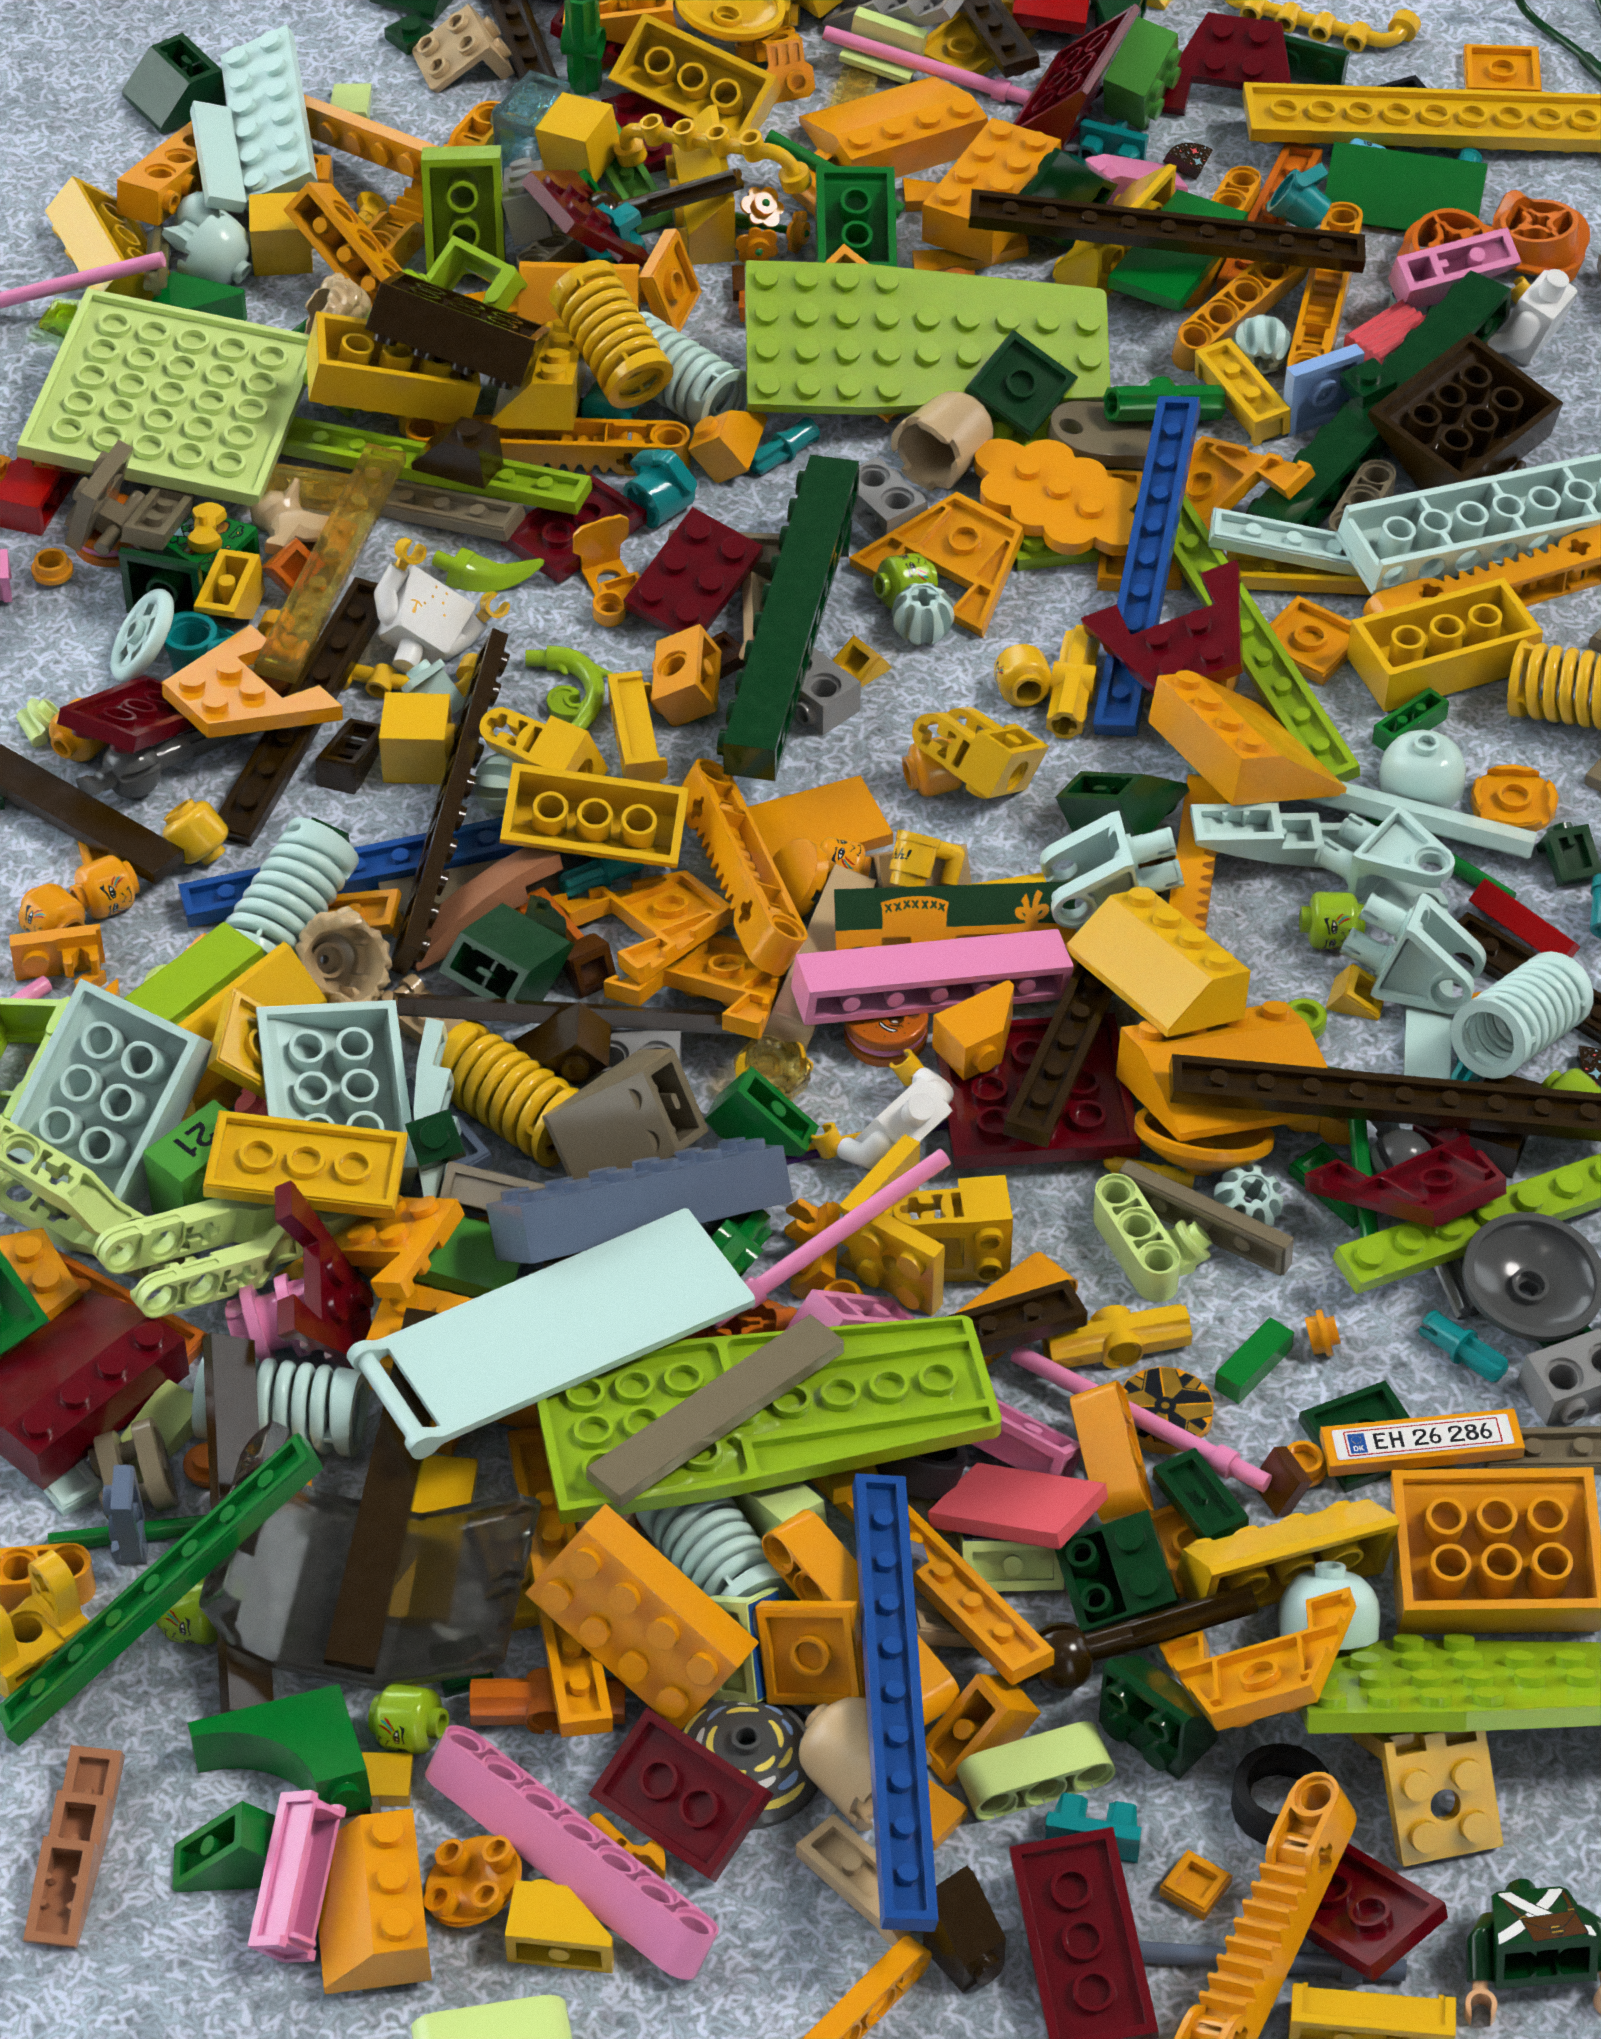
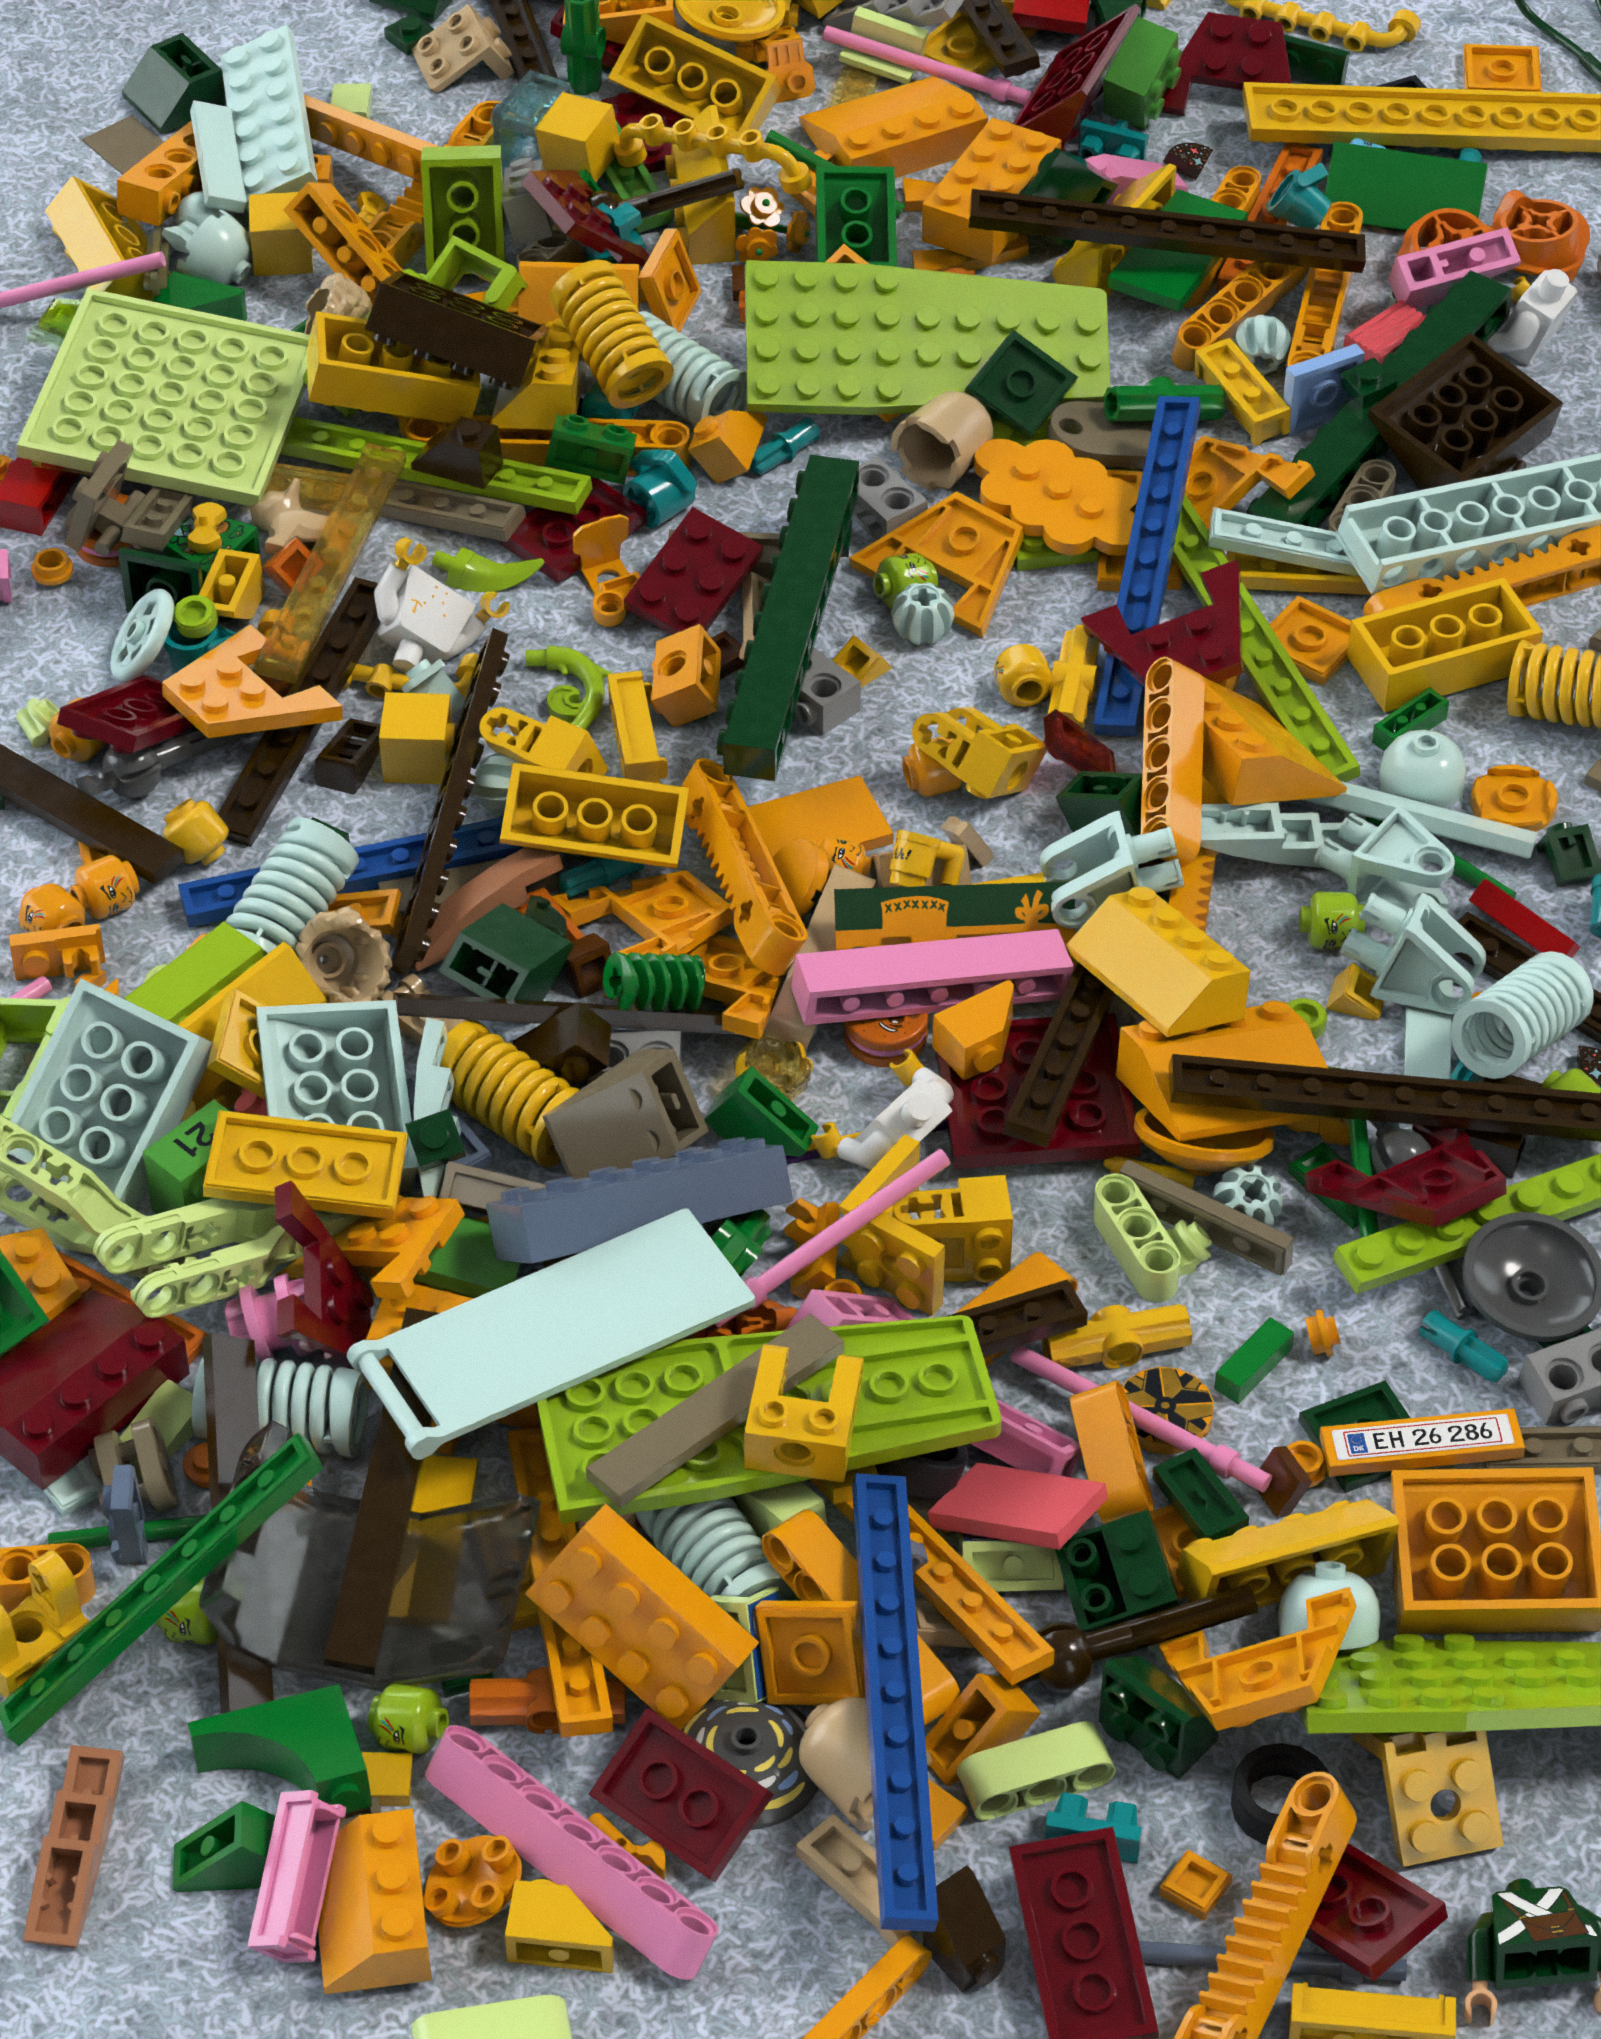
(123, 143): none -> dark tan window
(195, 616): none -> lime tile
(590, 448): none -> green bracket
(654, 981): none -> green piece
(799, 1433): none -> yellow brick
(964, 833): none -> tan tile
(1075, 746): none -> clear red plate
(1173, 755): none -> light orange beam

